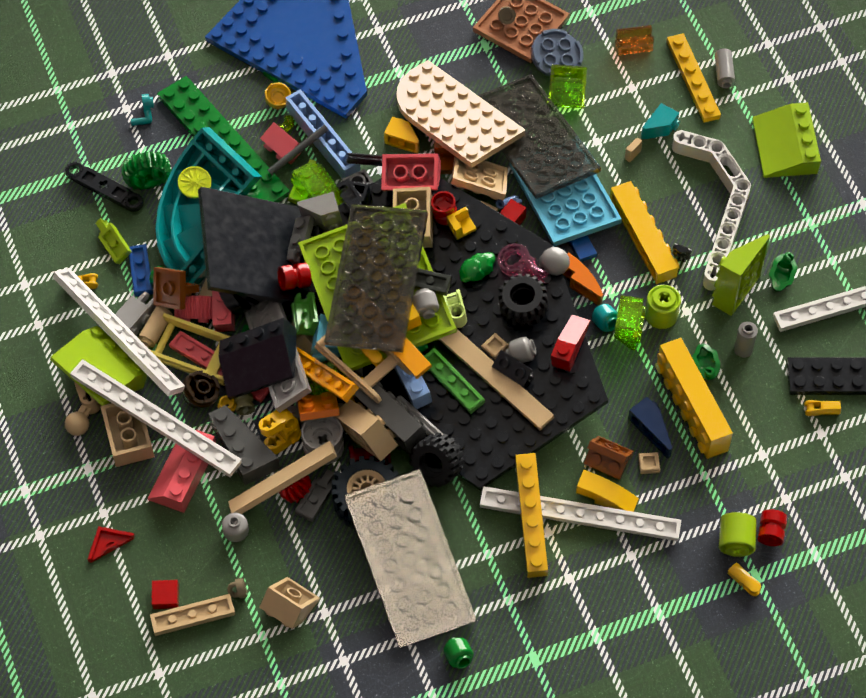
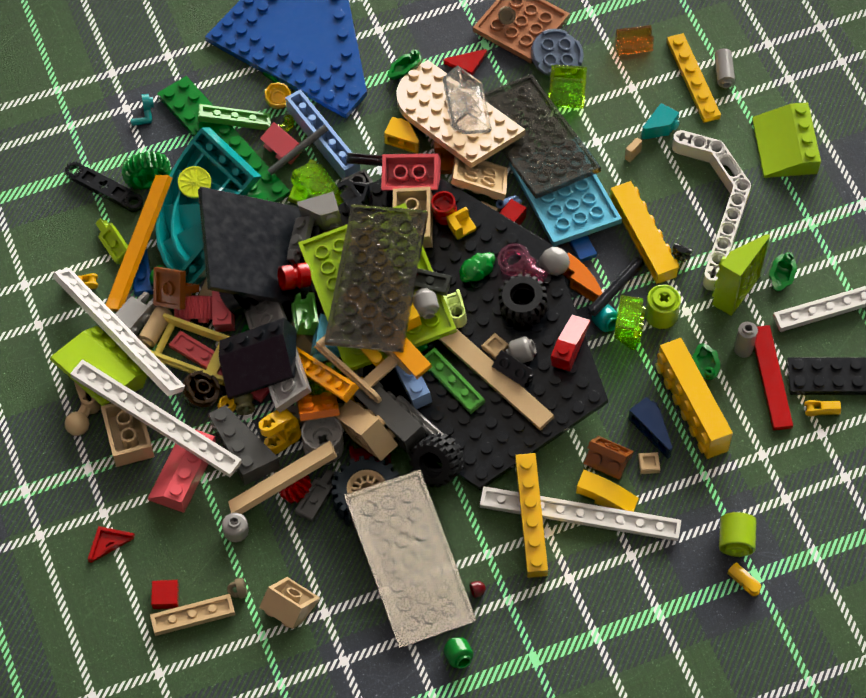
(138, 242): none -> light orange tile
(234, 117): none -> bright green tile
(404, 65): none -> green arm
(466, 102): none -> clear slope
(467, 61): none -> red tile
(477, 588): none -> dark red hinge
(615, 286): none -> black axle
(772, 379): none -> red tile
(772, 527): red wheel -> none

